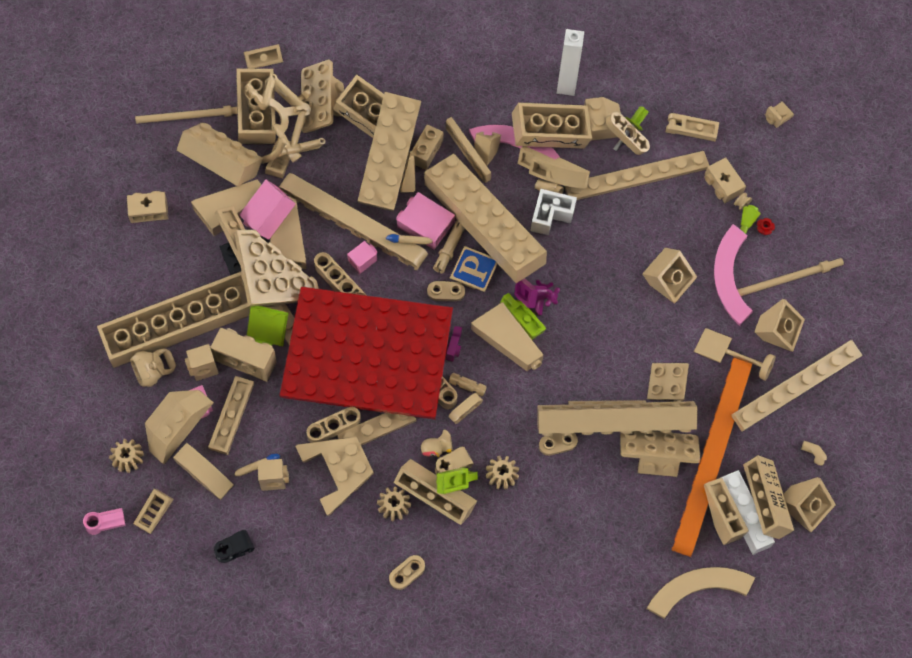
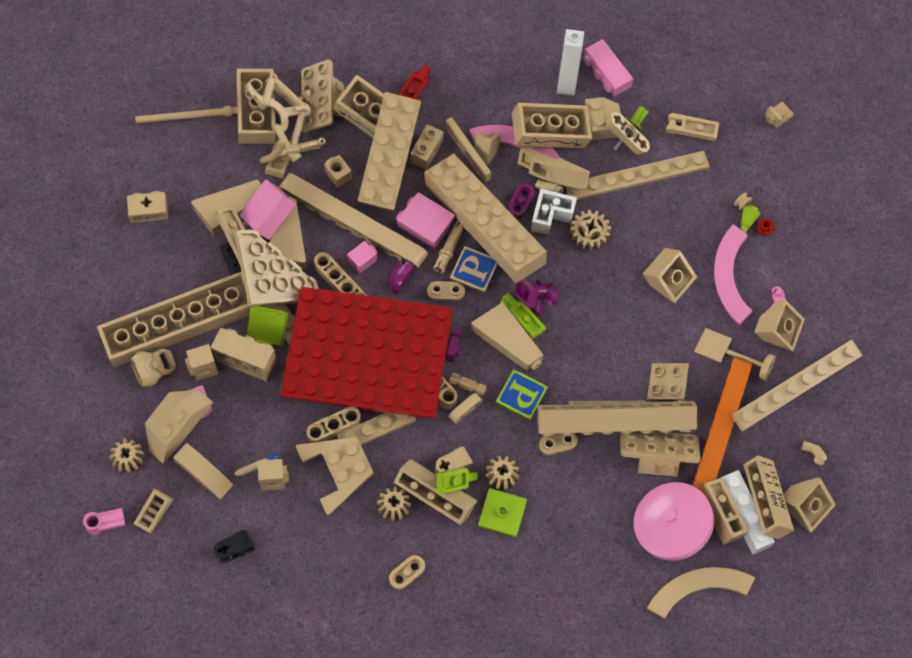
(219, 154): tan brick -> none
(231, 415): tan plate -> none
(263, 57): tan slope -> none
(340, 177): none -> tan brick
(400, 275): none -> magenta brick
(408, 178): tan slope -> none
(408, 239): tan piece -> none
(416, 83): none -> red hinge
(436, 446): tan animal -> none
(502, 512): none -> lime plate
(520, 201): none -> magenta plate
(521, 394): none -> piece
(583, 223): none -> tan gear
(607, 68): none -> bright pink brick
(673, 521): none -> bright pink dish
(724, 180): tan brick -> none
(777, 295): none -> bright pink arm
(823, 267): tan bar -> none

